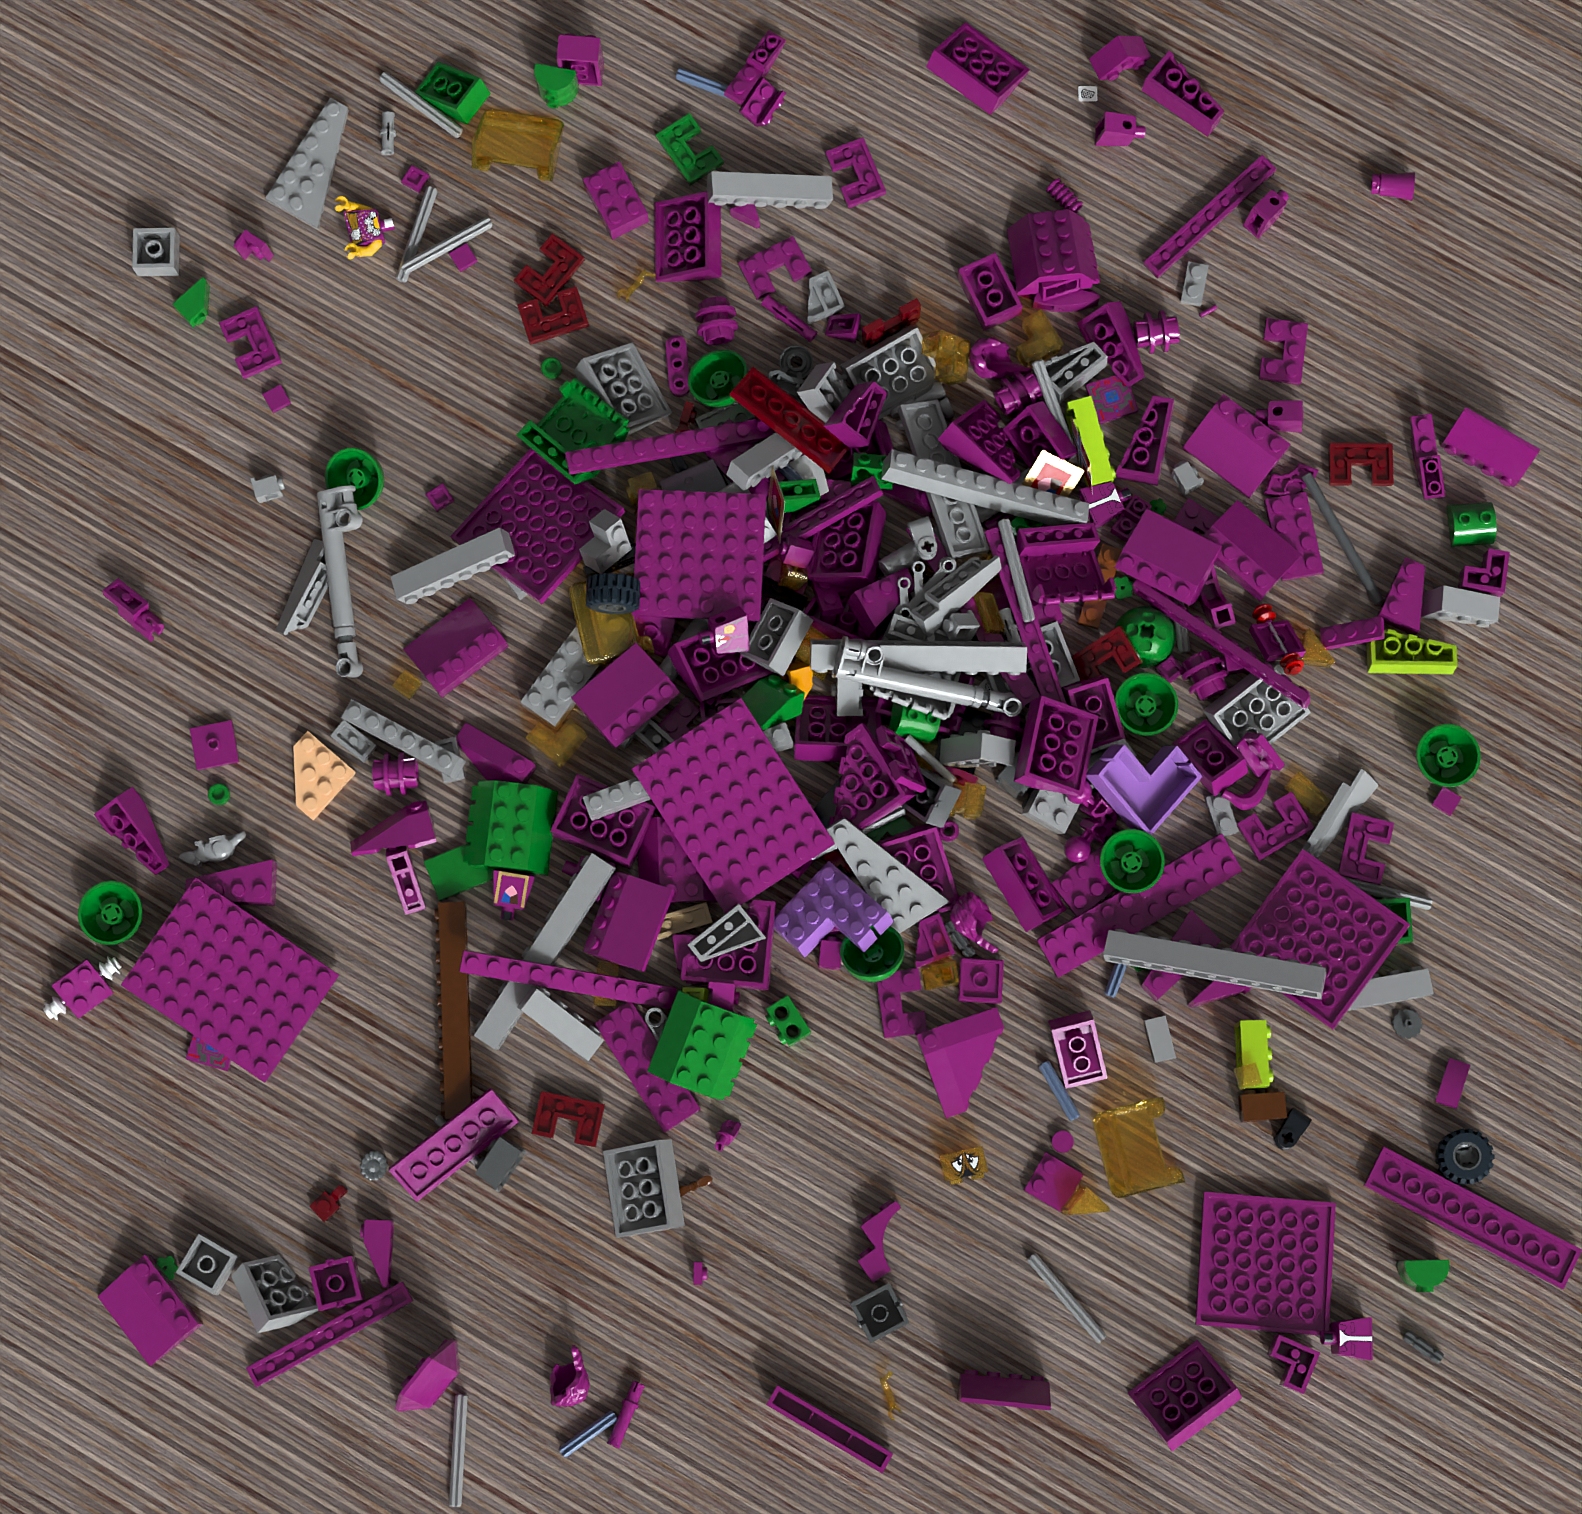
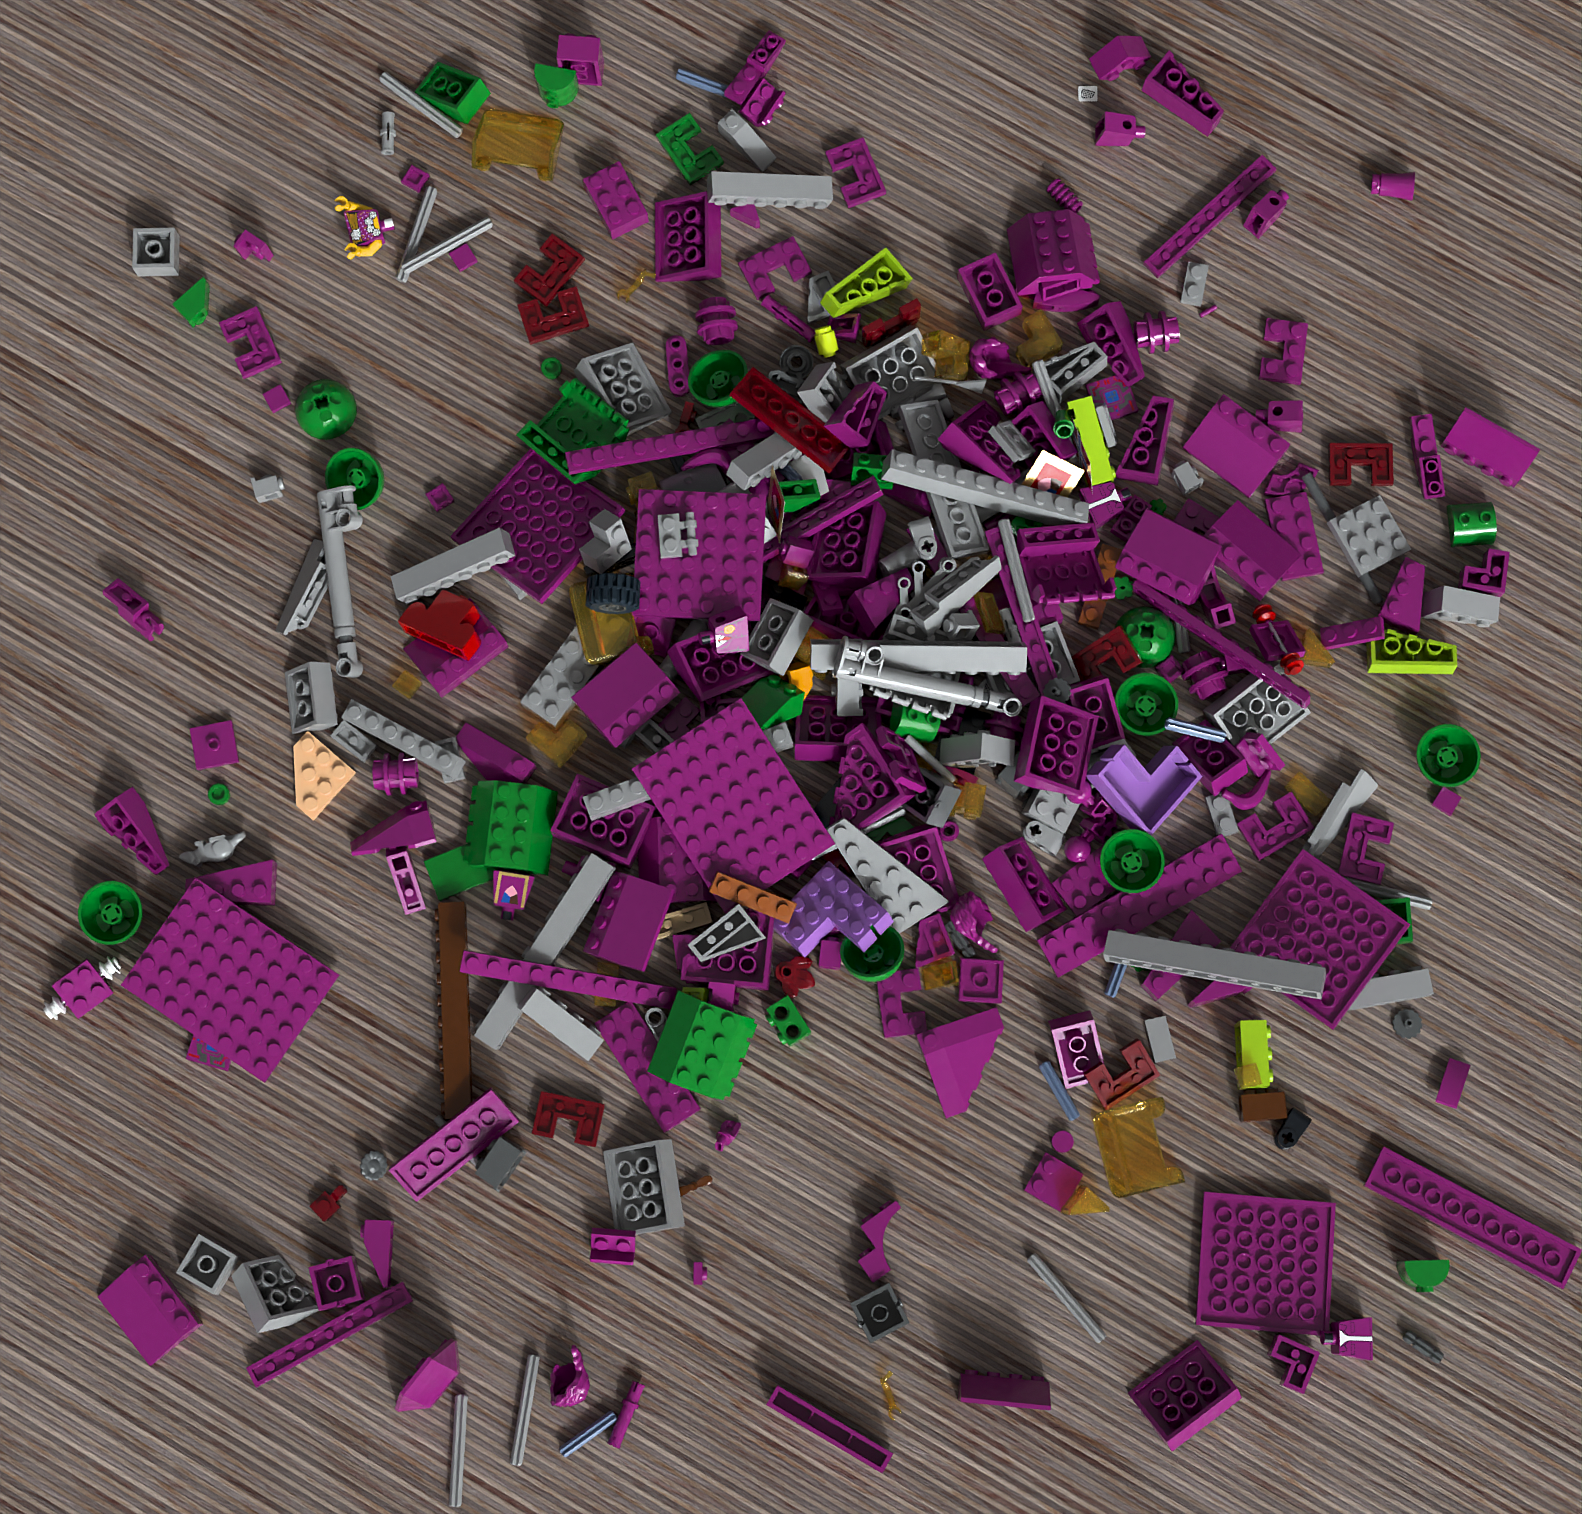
(169, 1261): green plant -> none
(308, 175): light grey wing -> none
(311, 697): none -> light grey slope
(333, 416): none -> green piece
(445, 624): none -> red brick
(524, 1410): none -> light grey axle
(613, 1246): none -> magenta bracket
(670, 535): none -> light grey plate
(708, 456): none -> magenta piece
(745, 140): none -> light grey slope
(752, 896): none -> dark orange plate
(798, 975): none -> dark red plate
(826, 341): none -> neon yellow brick
(869, 283): none -> lime wedge
(963, 1165): clear yellow brick -> none
(974, 385): none -> light grey piece
(977, 68): magenta slope -> none
(1012, 441): none -> light grey plate
(1046, 838): none -> light grey piece
(1057, 690): none -> dark grey piece
(1063, 425): none -> green cone
(1106, 424): none -> light grey tile
(1113, 1090): none -> dark red plate
(1195, 730): none -> axle
(1368, 536): none -> light grey plate
(1464, 1156): black wheel -> none

